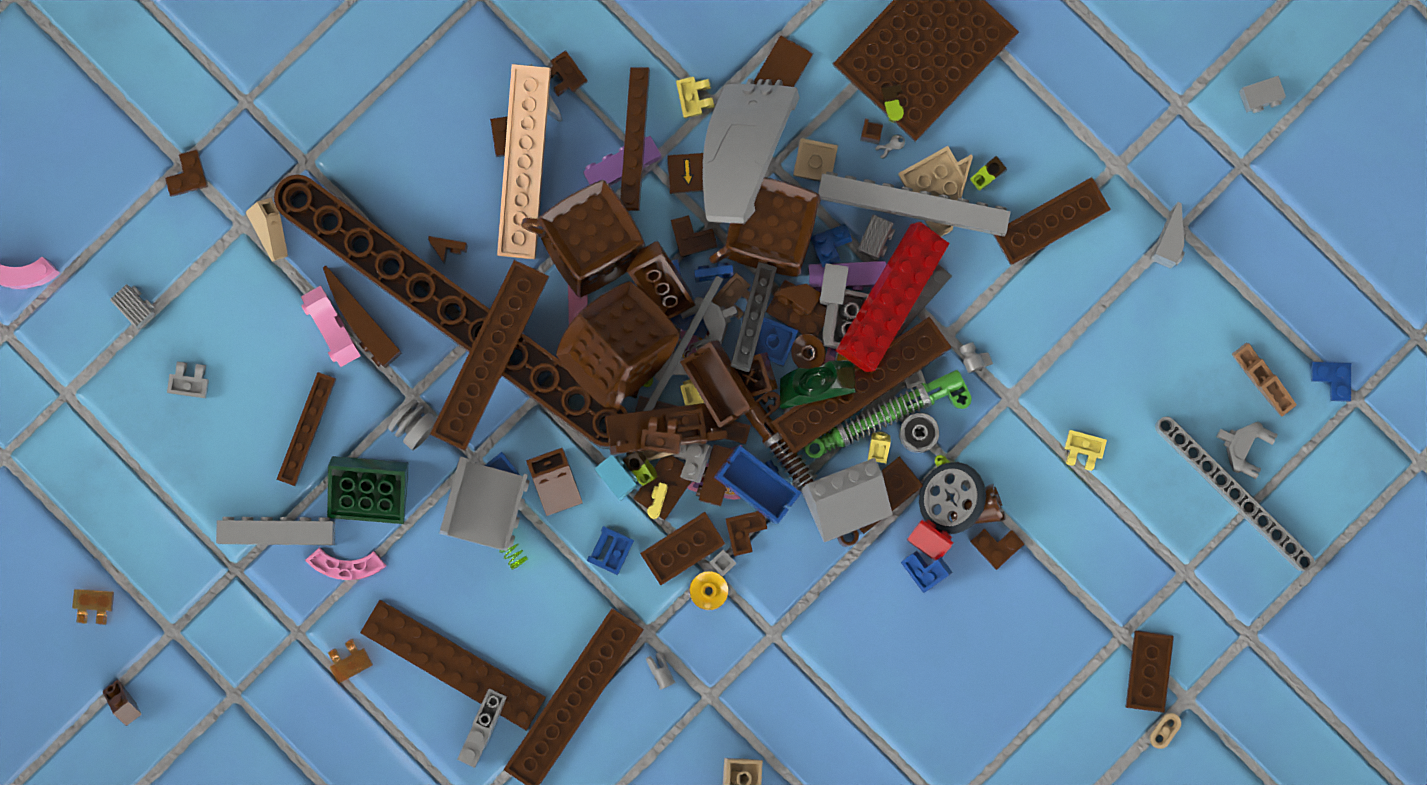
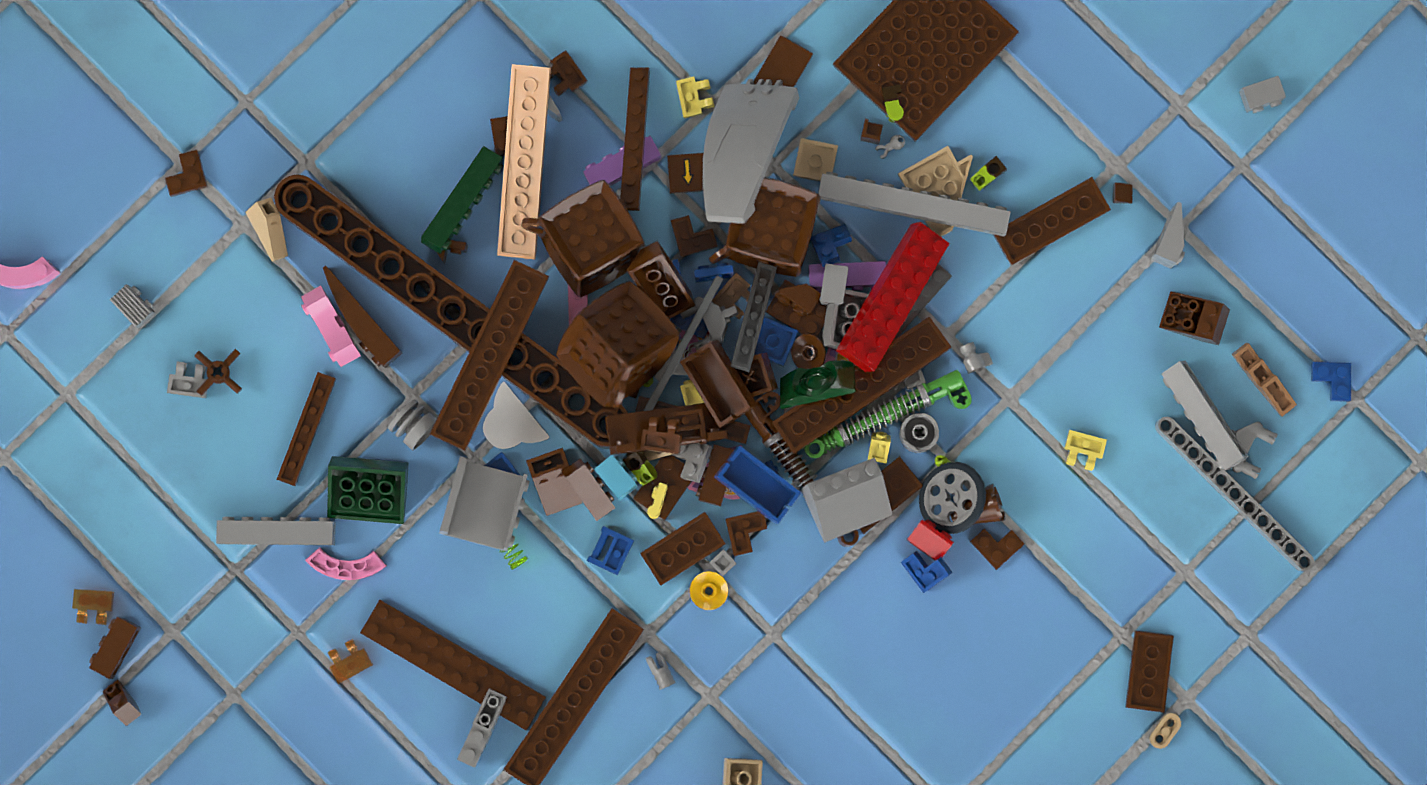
(114, 647): none -> reddish brown brick
(212, 366): none -> reddish brown bar
(461, 200): none -> dark green brick
(511, 422): none -> white sticker
(589, 489): none -> brick
(875, 237): light grey brick -> none
(1122, 193): none -> reddish brown slope
(1195, 317): none -> reddish brown slope
(1204, 415): none -> light grey brick

